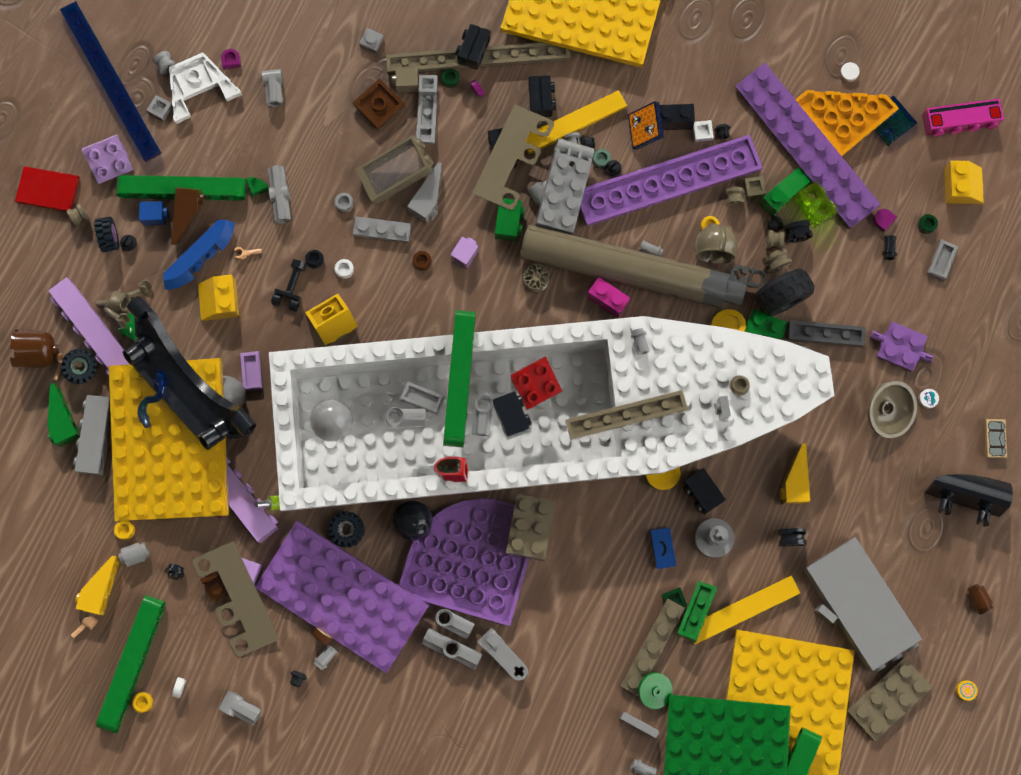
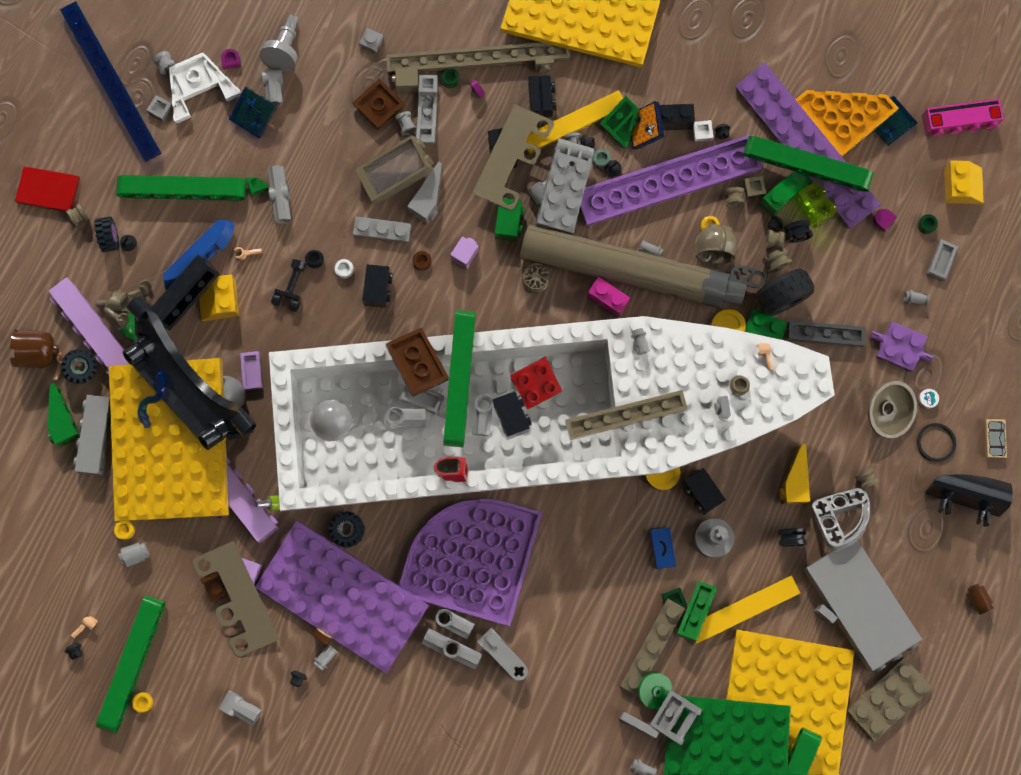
(74, 651): none -> black piece
(96, 592): yellow slope -> none
(107, 159): lavender plate -> none
(153, 213): blue brick -> none
(174, 571): black plate -> none
(178, 688): white tile -> none
(184, 291): none -> black brick
(186, 207): reddish brown slope -> none
(252, 112): none -> tile
(279, 53): none -> light grey piece
(331, 319): yellow slope -> none
(344, 202): light grey tile -> none
(377, 286): none -> black brick
(406, 123): none -> light grey bush
(412, 520): black piece -> none
(417, 362): none -> reddish brown plate
(473, 47): black brick -> none
(530, 527): dark tan brick -> none
(544, 64): none -> dark tan plate
(621, 121): none -> green wing
(670, 713): none -> light grey plate
(765, 349): none -> light nougat hand
(808, 163): none -> green beam
(831, 510): none -> light grey beam
(849, 72): white tile -> none
(867, 478): none -> dark tan wheel
(889, 247): black pin -> none
(915, 297): none -> light grey pin
(920, 447): none -> black piece
(966, 690): yellow tile -> none

